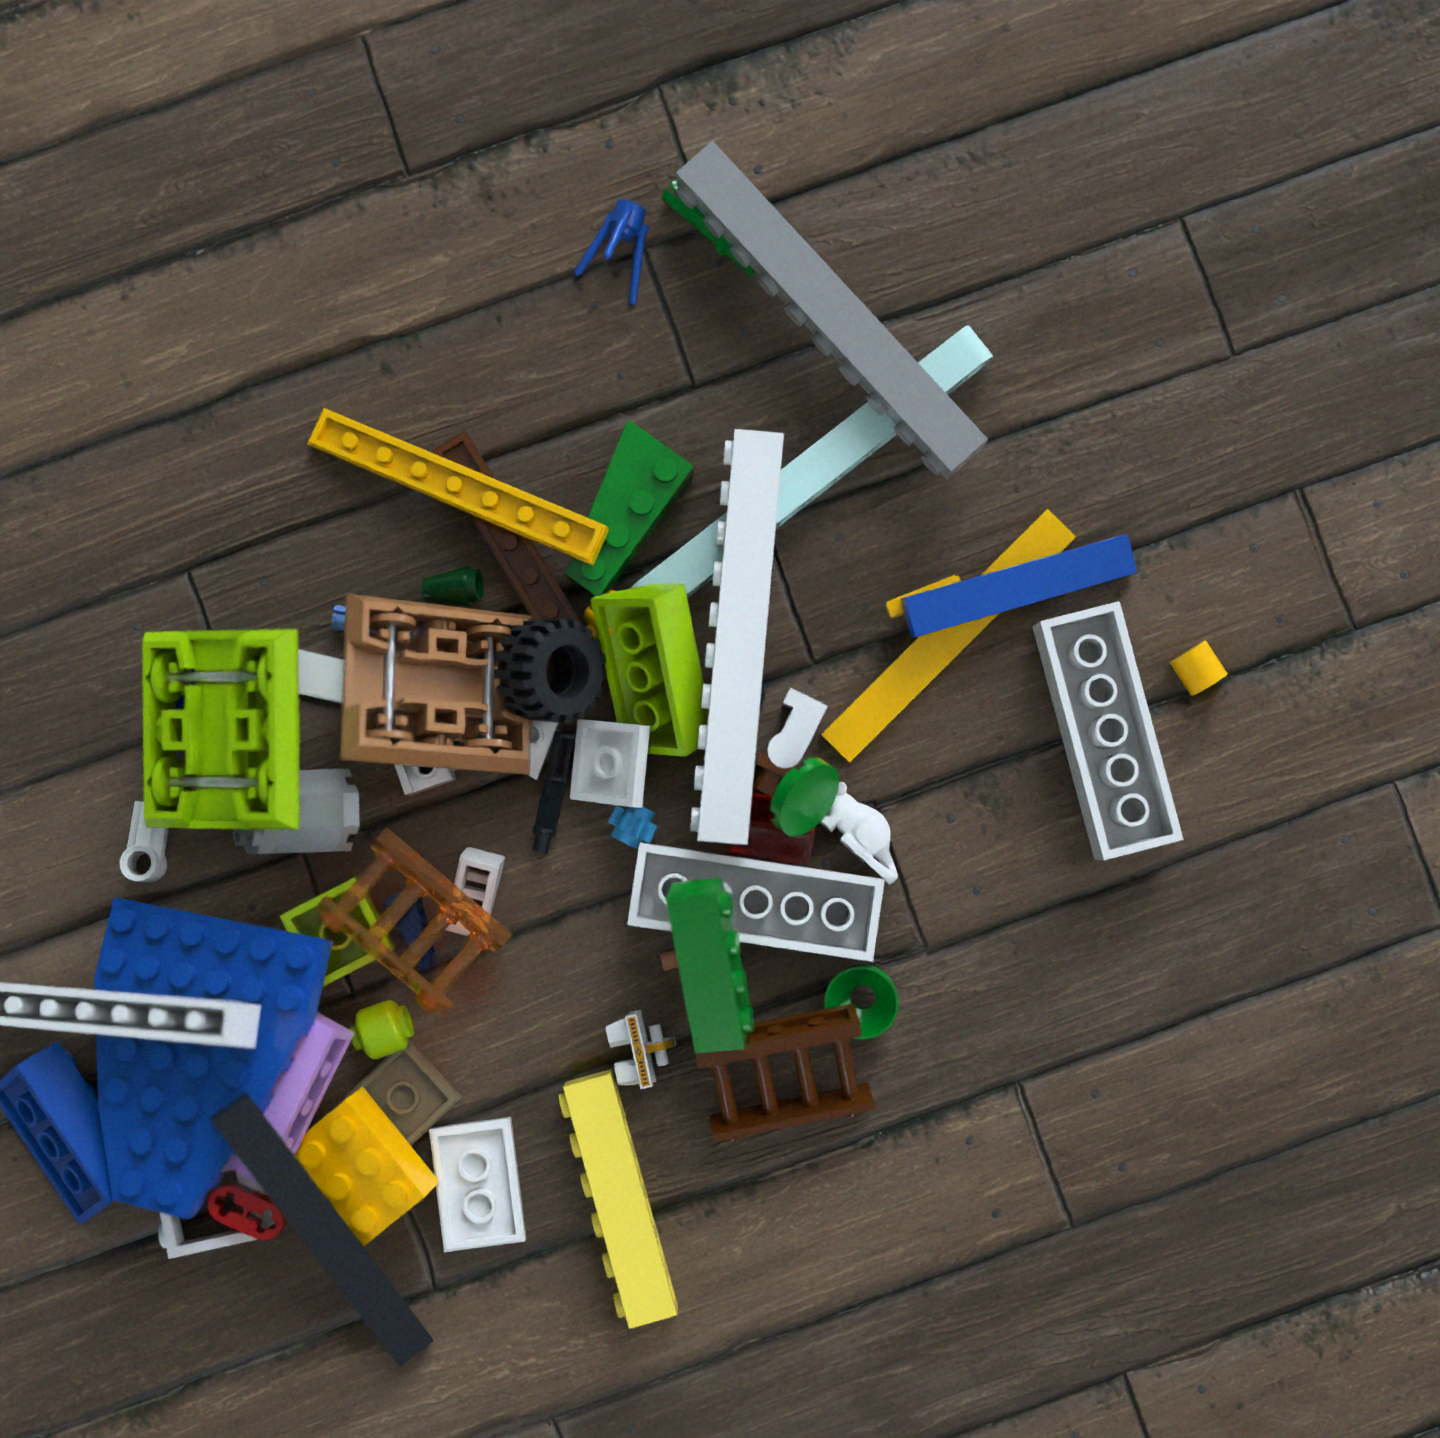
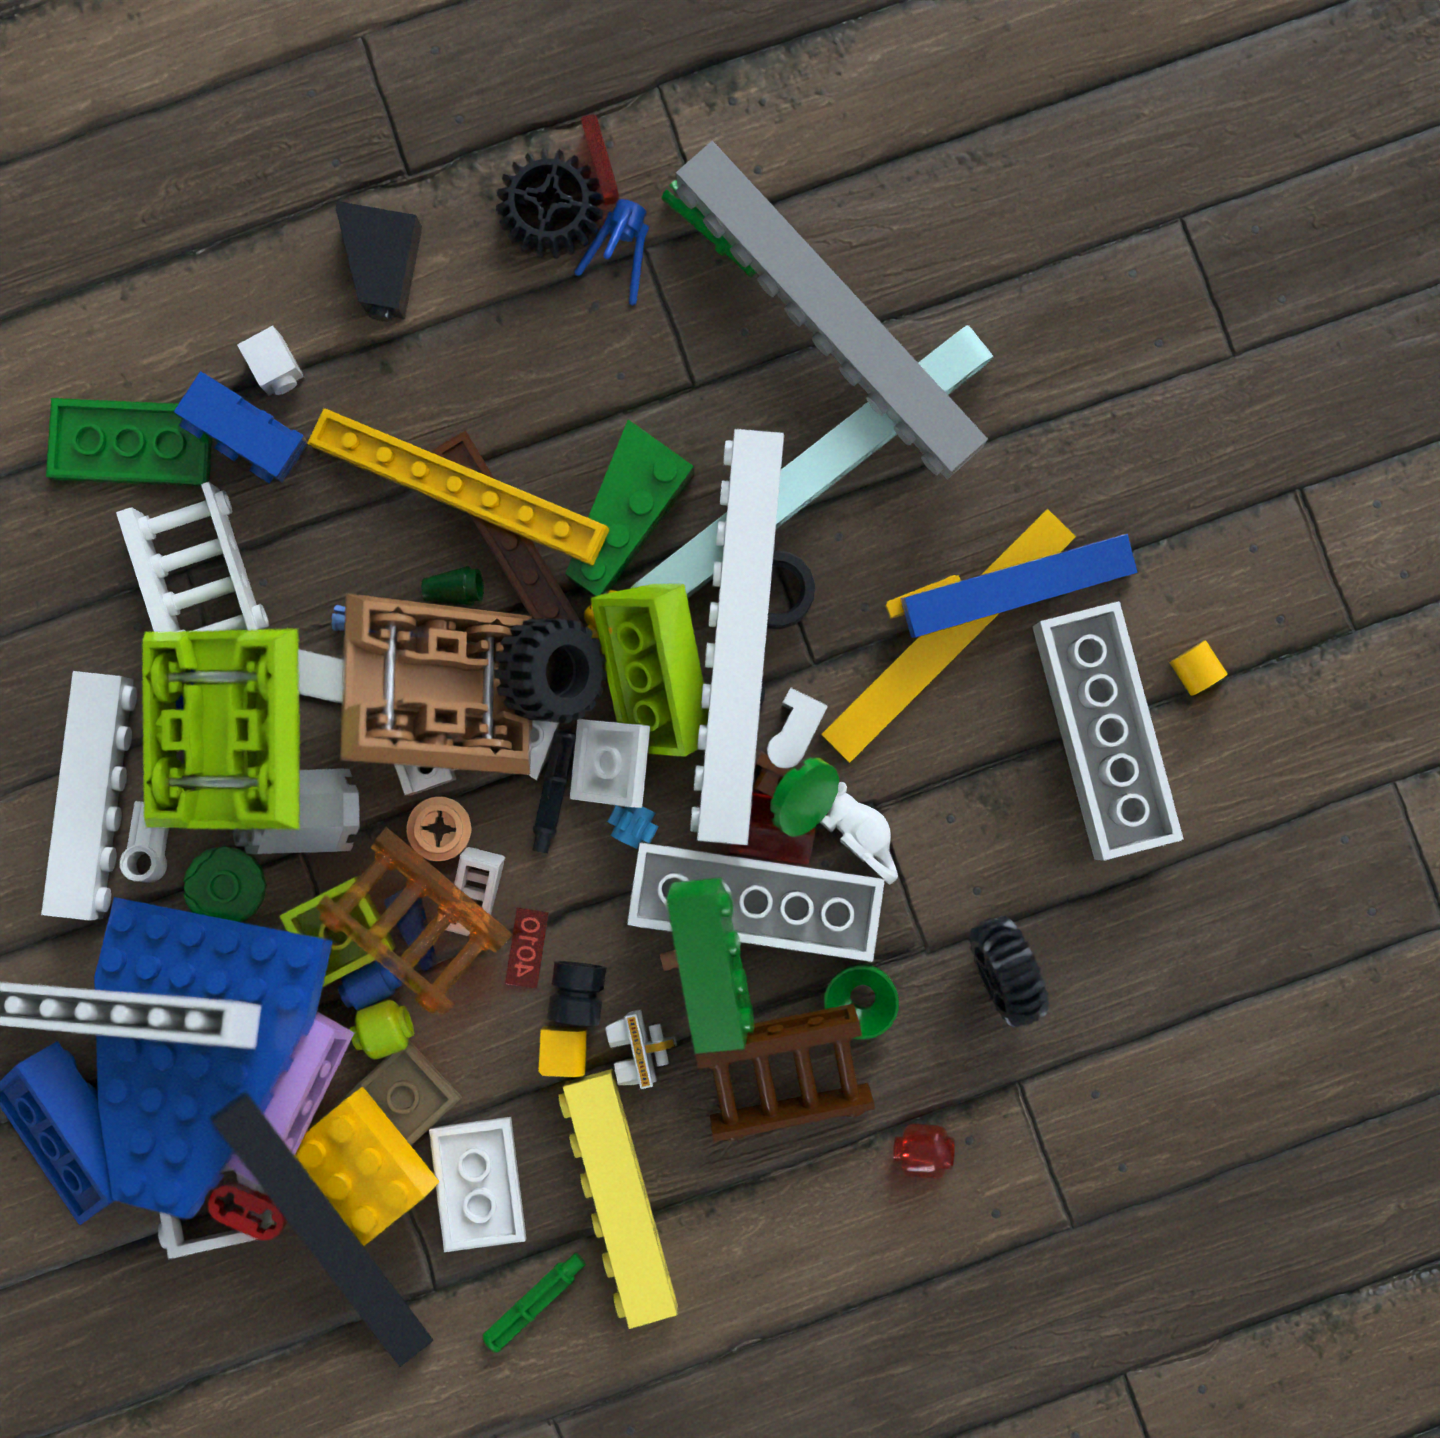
(89, 796): none -> white brick
(124, 444): none -> green tile
(153, 567): none -> white fence
(225, 884): none -> green tile
(240, 428): none -> blue wedge
(271, 361): none -> white brick
(368, 985): none -> blue brick
(381, 256): none -> black slope
(425, 842): none -> light nougat gear
(519, 194): none -> black gear
(526, 948): none -> clear red sticker
(532, 1303): none -> green piece
(562, 1051): none -> yellow piece
(576, 993): none -> black wheel
(600, 159): none -> clear red tile
(807, 590): none -> black tyre
(924, 1151): none -> clear red head
(1009, 971): none -> black gear

